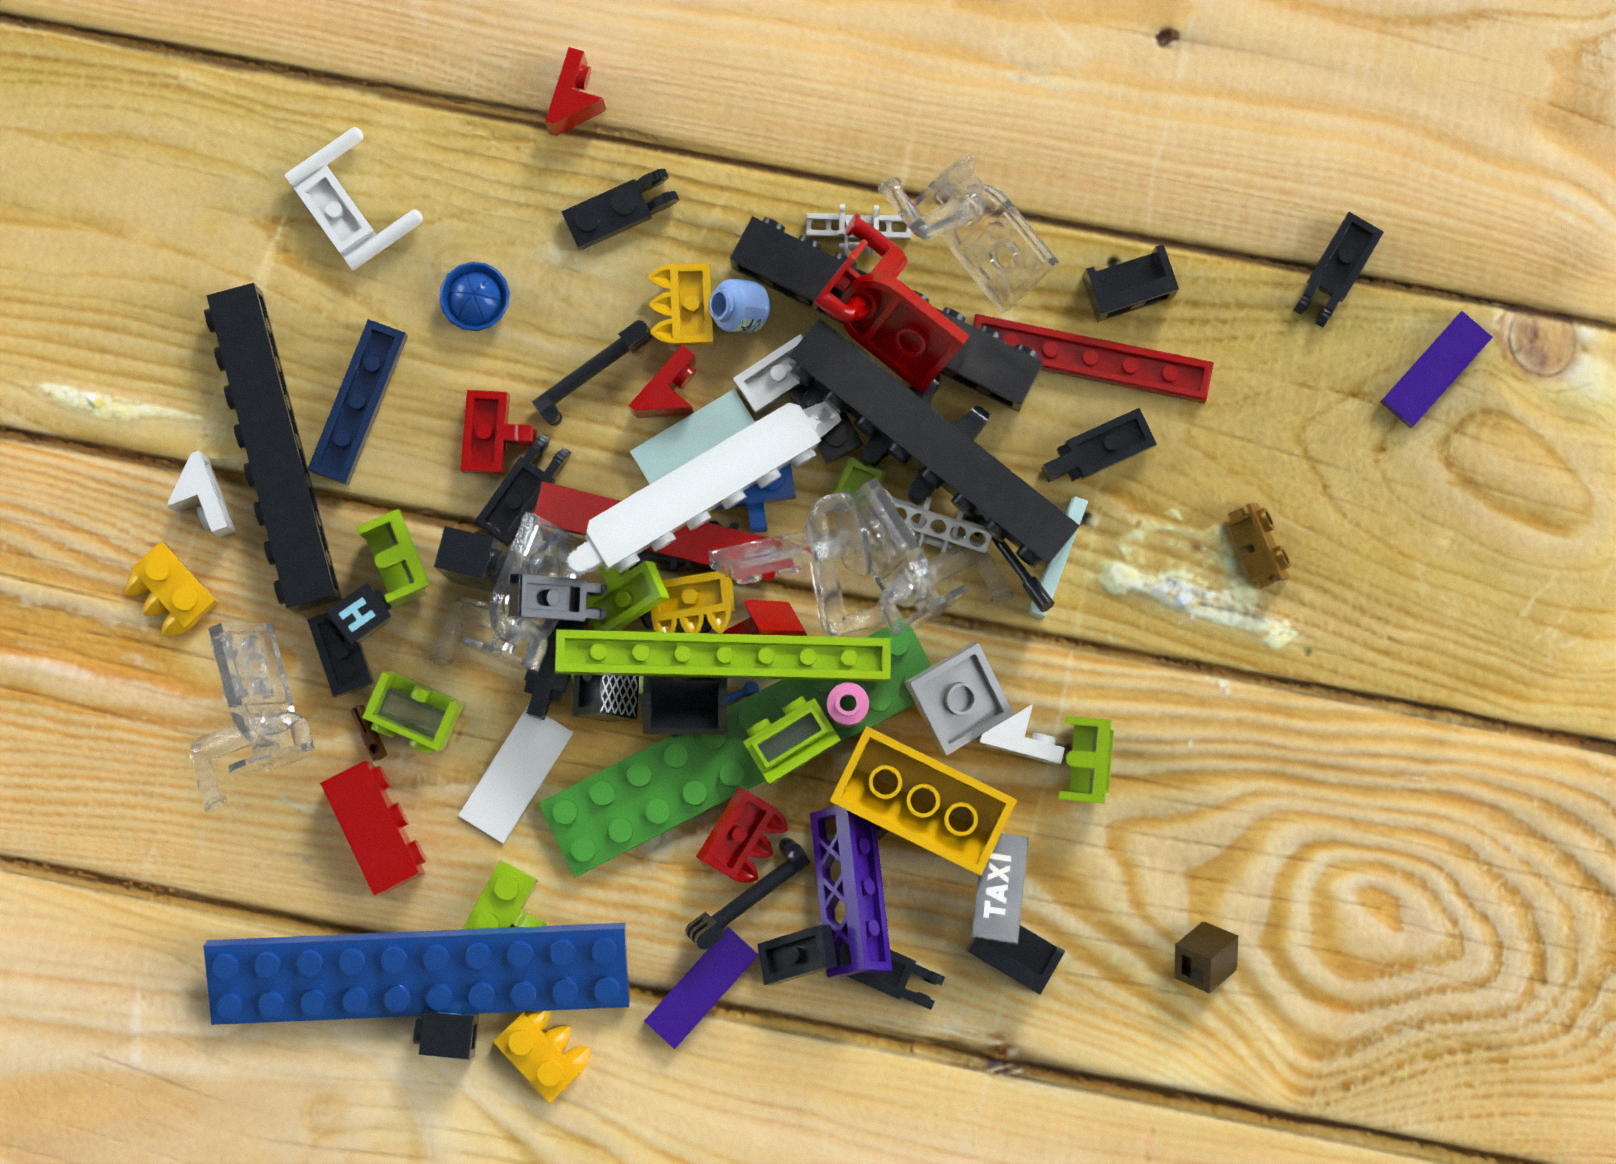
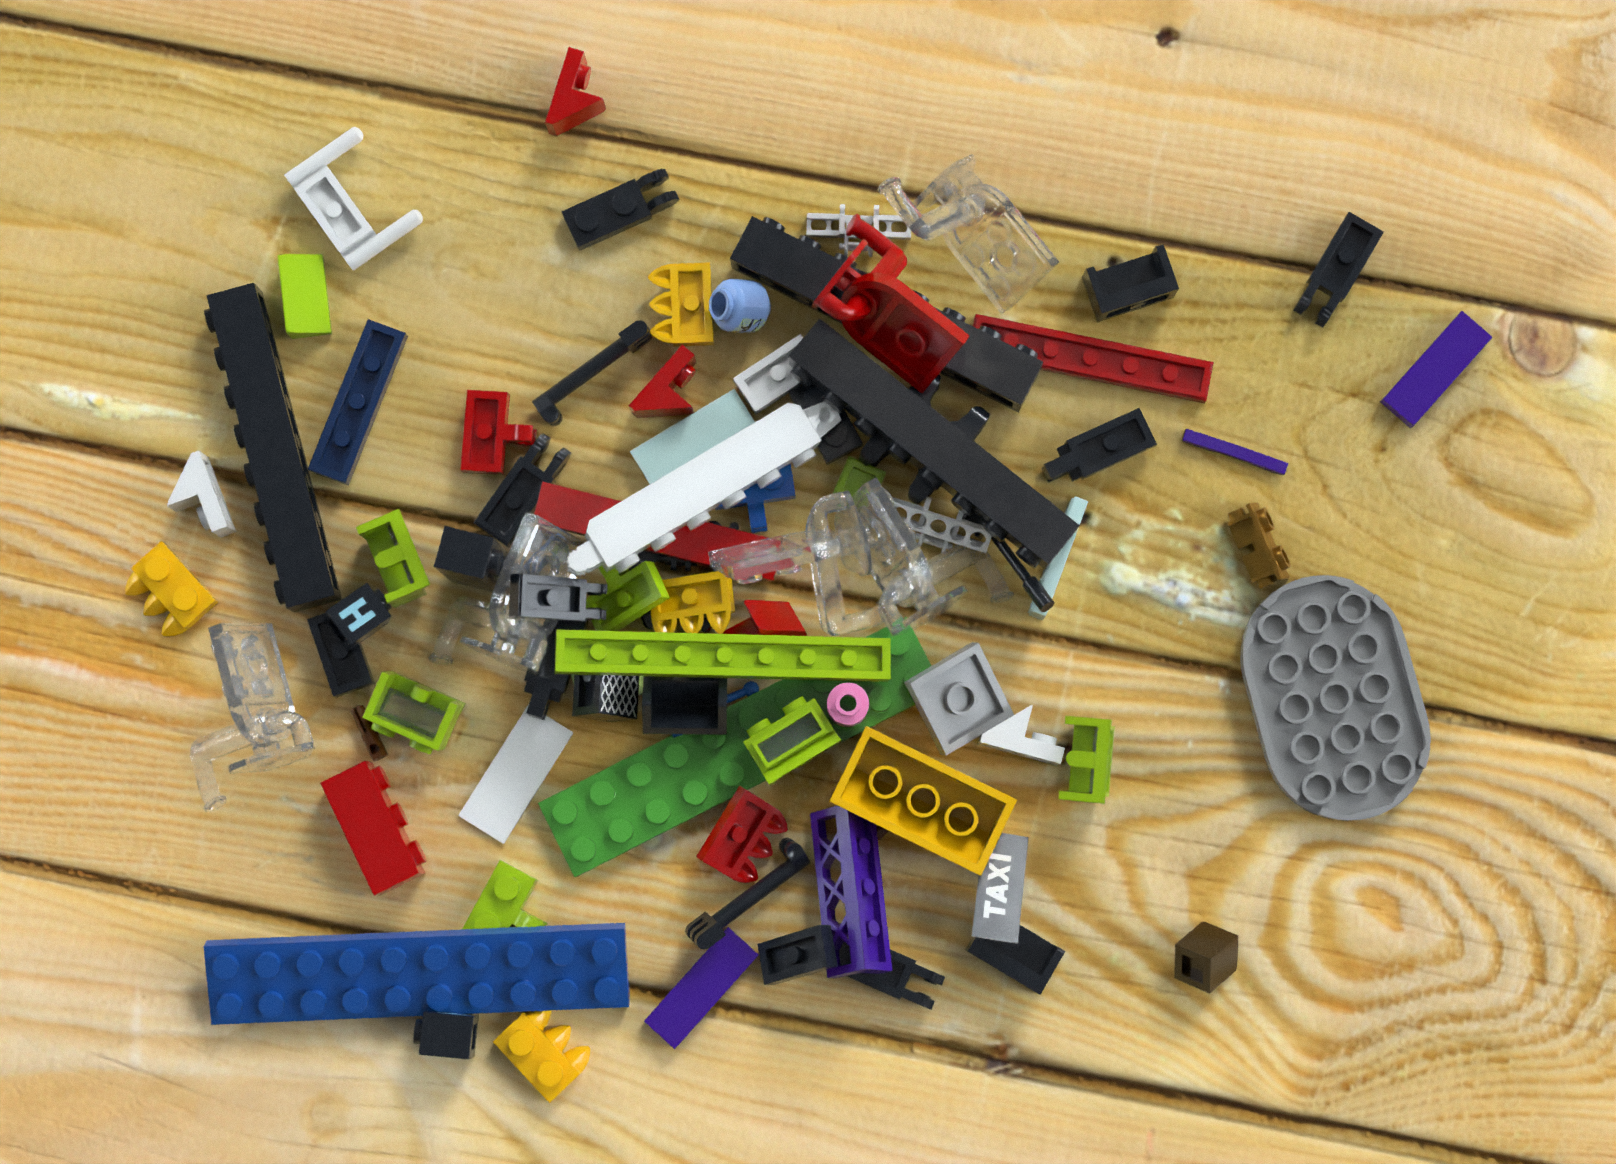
(304, 295): none -> lime slope
(474, 296): blue hat -> none
(1235, 451): none -> dark purple piece
(1335, 698): none -> light grey plate

